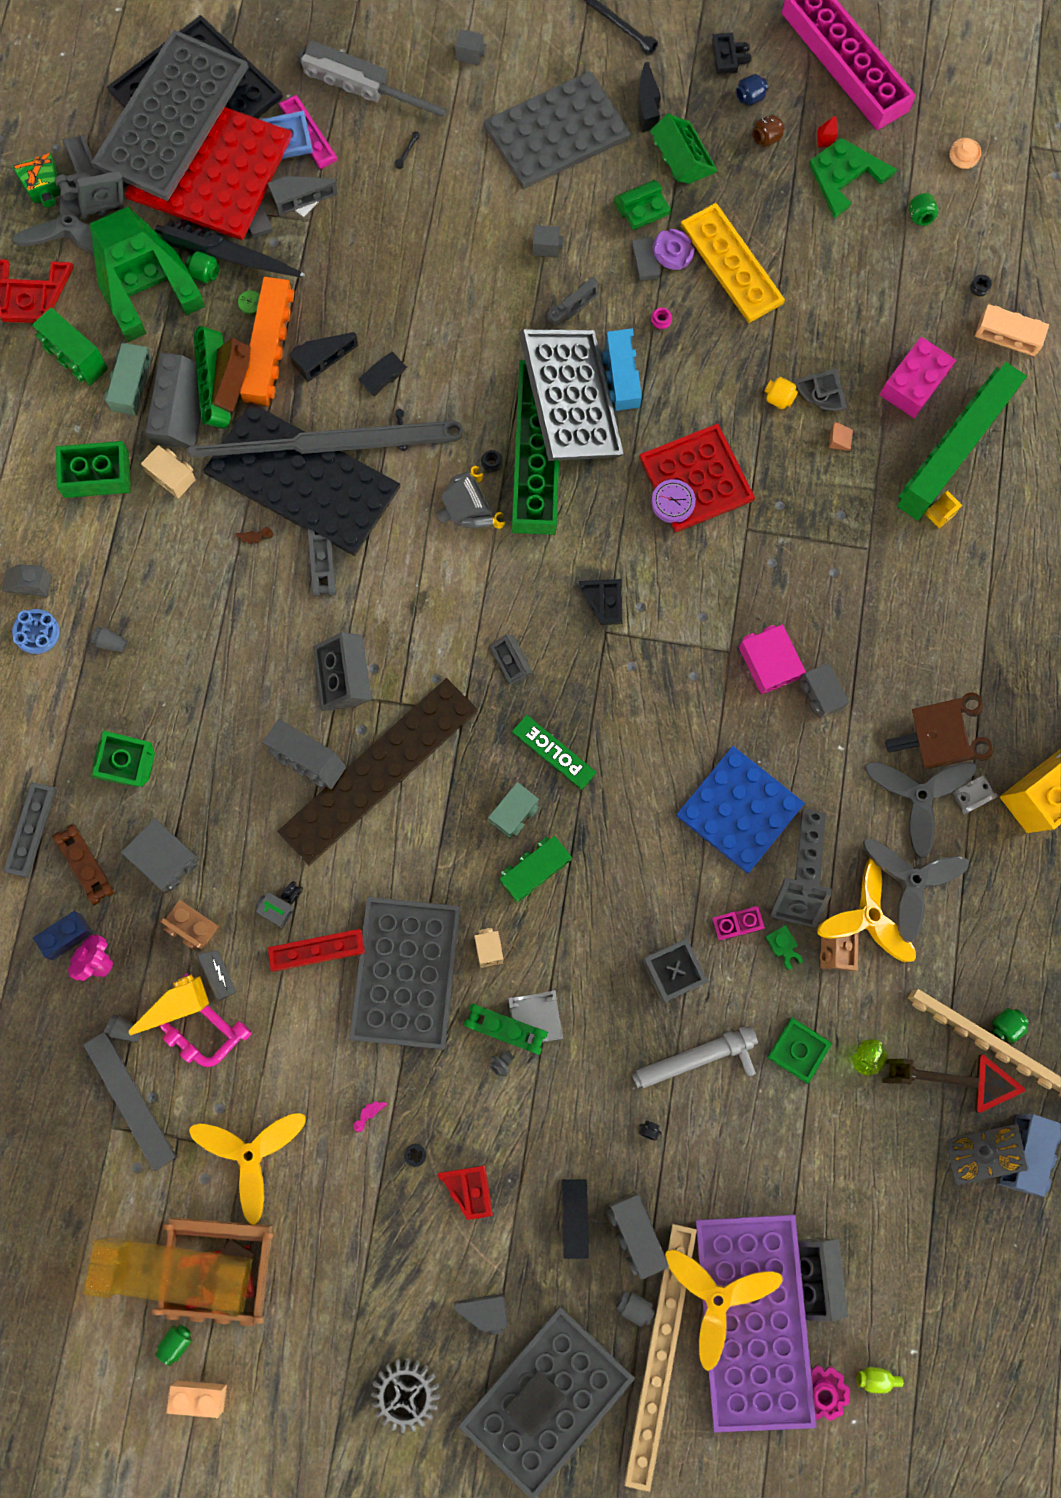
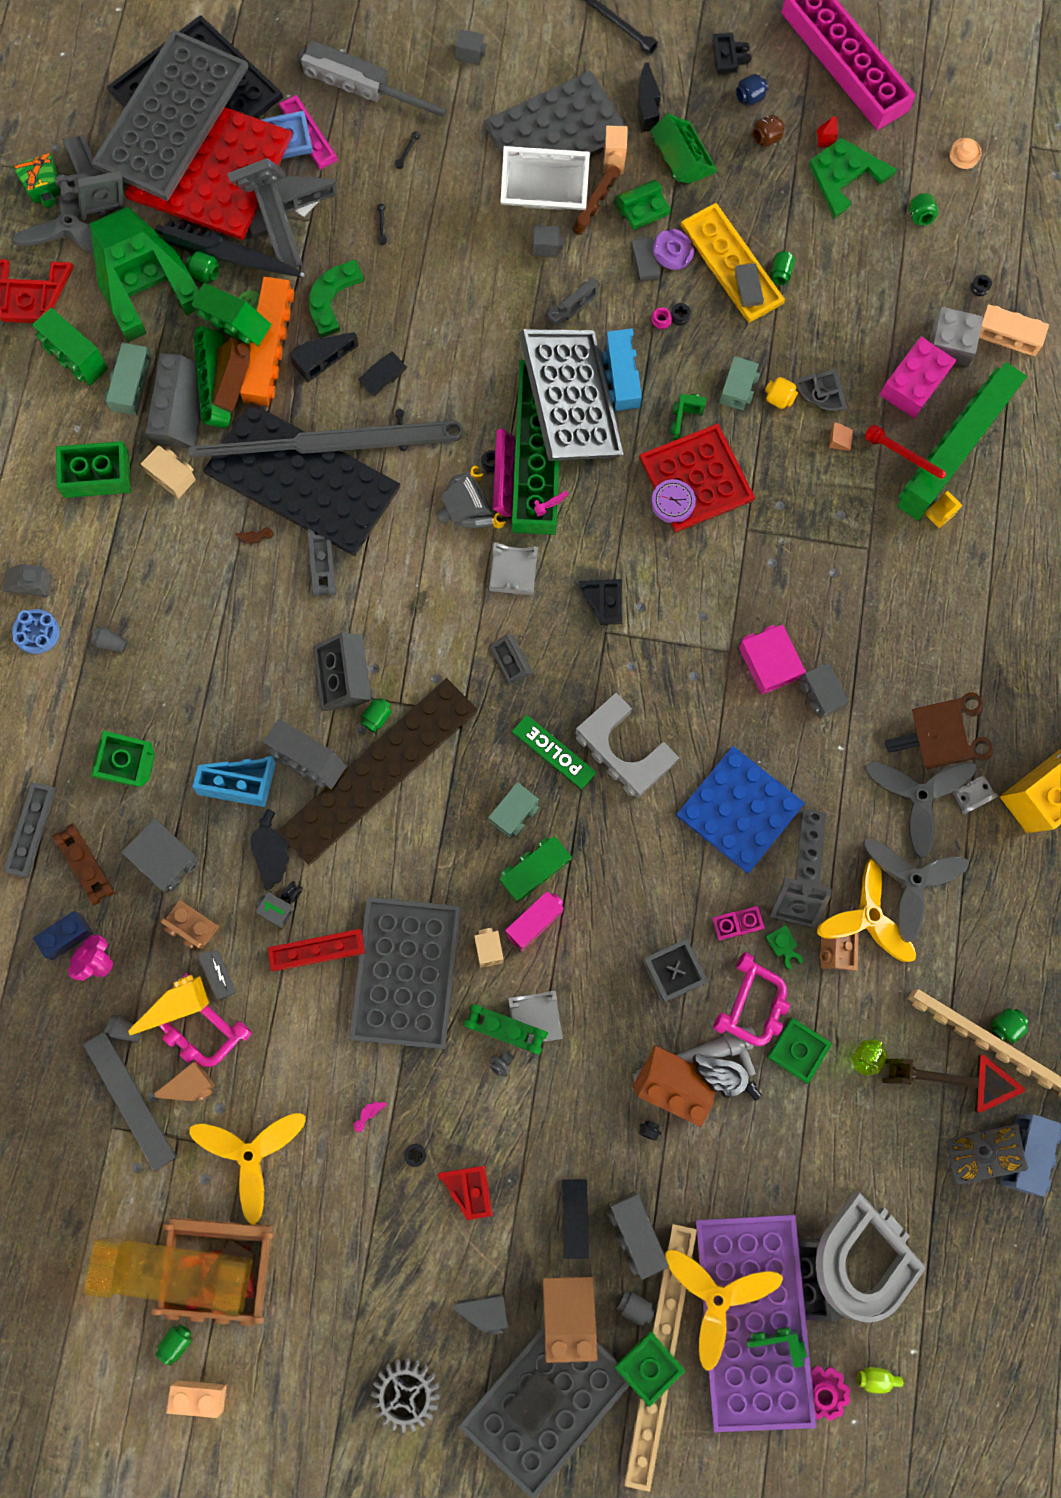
(188, 1085): none -> medium nougat slope
(231, 315): none -> green brick
(236, 781): none -> dark azure wedge
(262, 178): none -> dark grey bracket
(269, 851): none -> black animal
(325, 290): none -> green plate
(376, 714): none -> green brick
(382, 238): none -> black hinge
(504, 473): none -> dark pink tile
(513, 569): none -> light grey piece
(534, 920): none -> dark pink brick
(540, 508): none -> dark pink piece
(545, 178): none -> white container
(569, 1319): none -> medium nougat slope
(599, 194): none -> reddish brown plate
(615, 147): none -> light nougat brick
(634, 775): none -> light grey arch
(649, 1368): none -> green tile
(674, 1086): none -> dark orange slope
(685, 312): none -> black bush
(689, 404): none -> green bracket
(725, 1076): none -> animal
(739, 383): none -> sand green brick
(748, 285): none -> dark grey tile
(779, 1005): none -> dark pink bar
(782, 268): none -> green brick
(783, 1334): none -> green bracket
(832, 1255): none -> light grey piece
(877, 436): none -> red piece
(957, 334): none -> light grey brick

